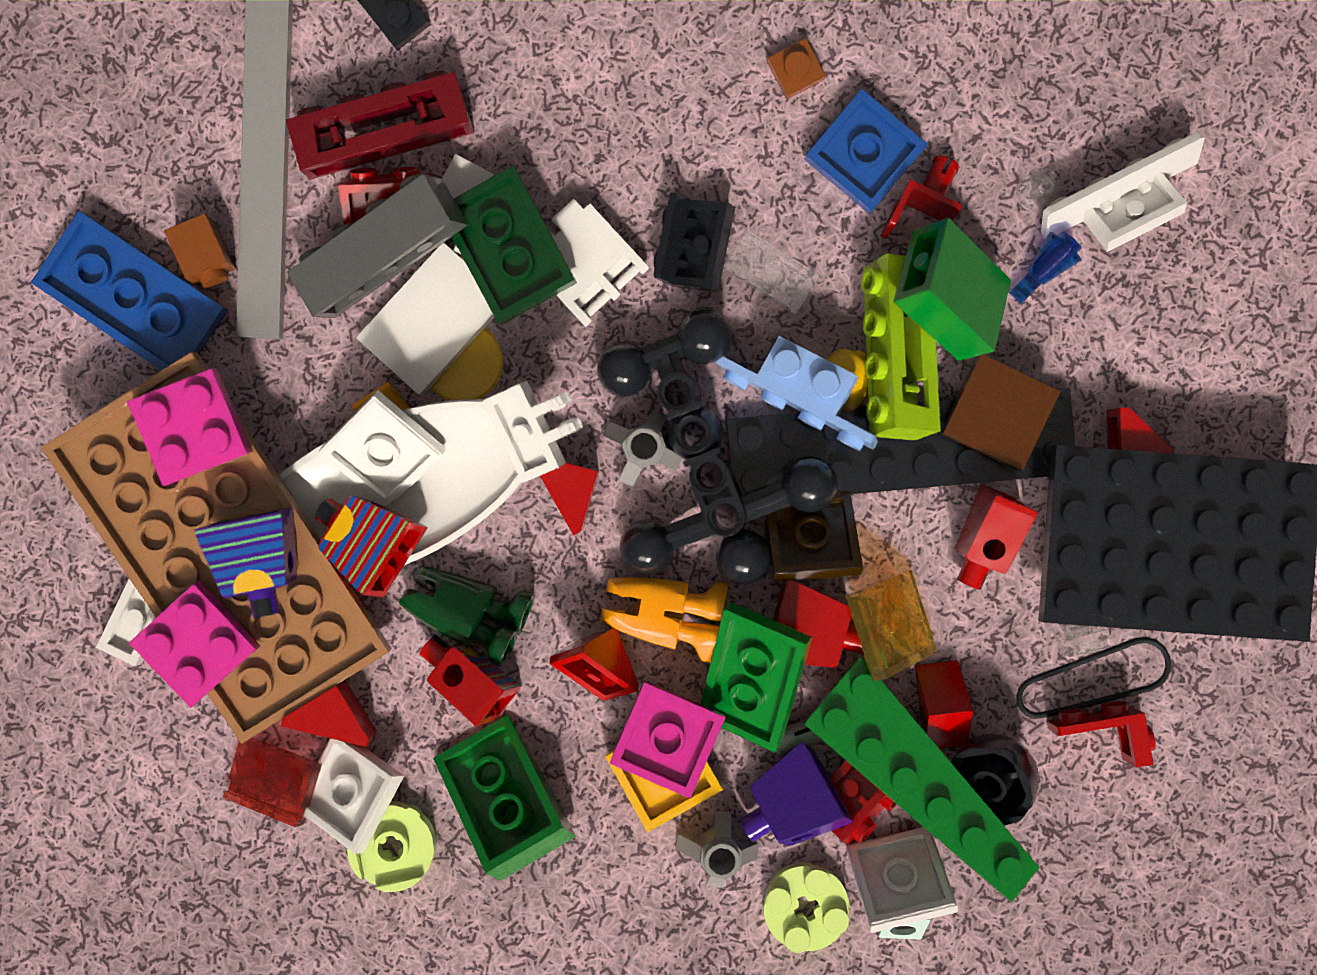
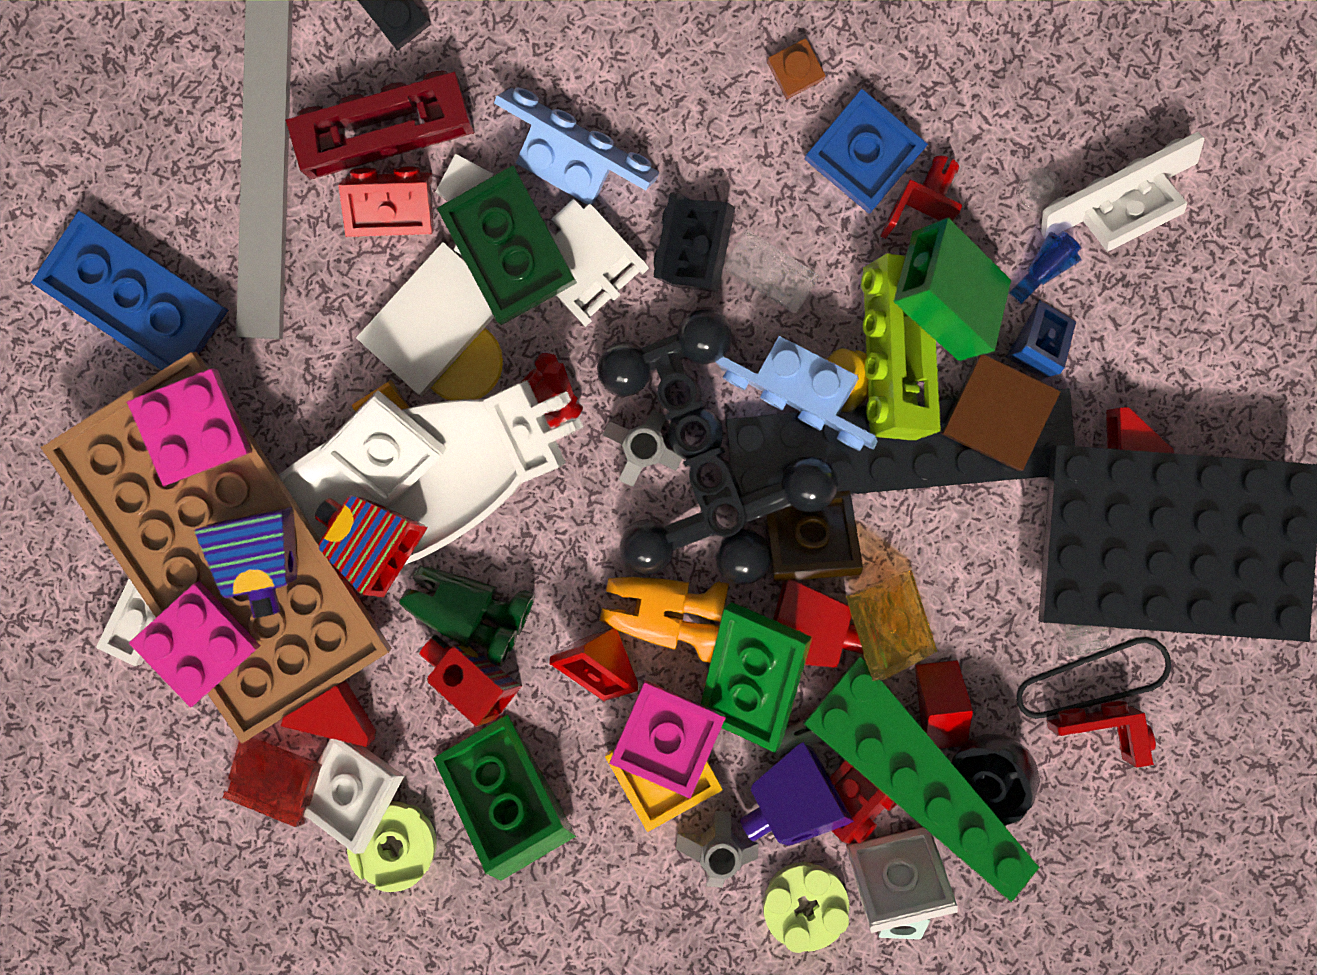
(201, 251): dark orange brick -> none
(377, 246): dark grey brick -> none
(549, 381): none -> red rock
(568, 153): none -> light blue bracket
(572, 492): red slope -> none
(992, 517): torso -> none
(1043, 342): none -> blue slope

